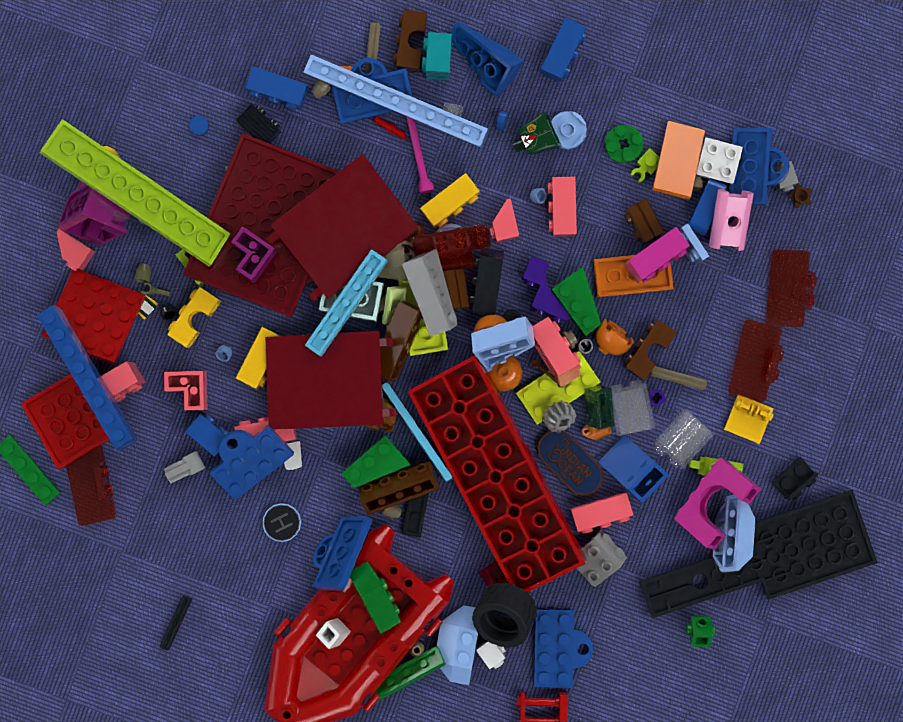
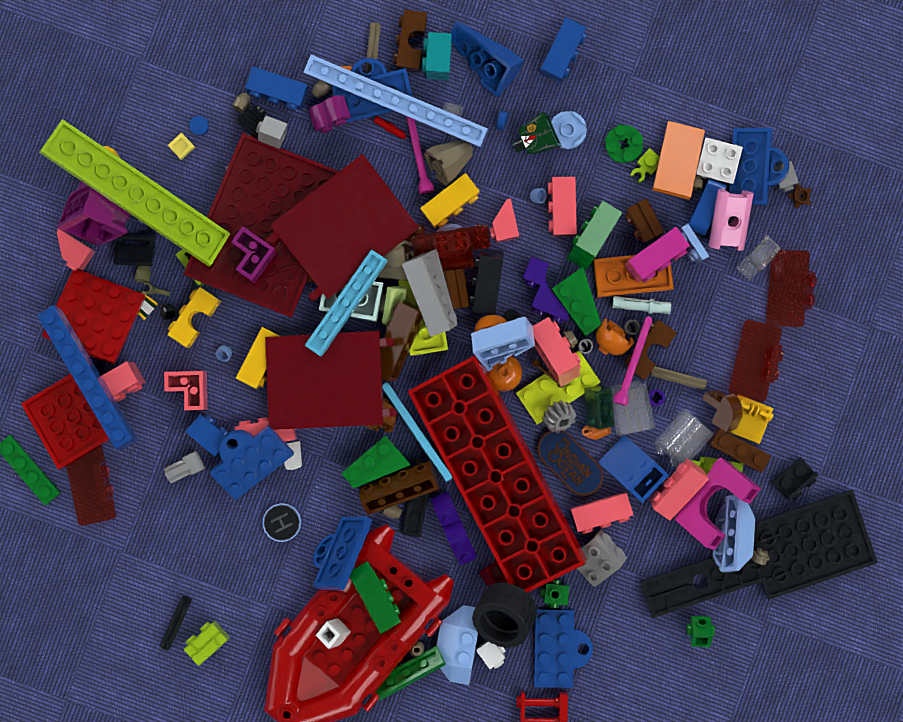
(135, 254): none -> black plate
(181, 146): none -> light yellow tile
(206, 643): none -> lime brick
(241, 102): none -> dark tan hose
(272, 131): none -> light grey brick
(329, 114): none -> magenta brick
(448, 159): none -> dark tan cone
(453, 528): none -> dark purple arch
(560, 598): none -> green brick
(593, 235): none -> wedge
(622, 397): none -> dark pink piece
(628, 328): none -> dark grey hinge
(641, 305): none -> light aqua pin
(678, 489): none -> coral brick
(728, 409): none -> reddish brown brick
(739, 450): none -> reddish brown arch
(758, 258): none -> clear brick
(760, 556): none -> dark tan plate

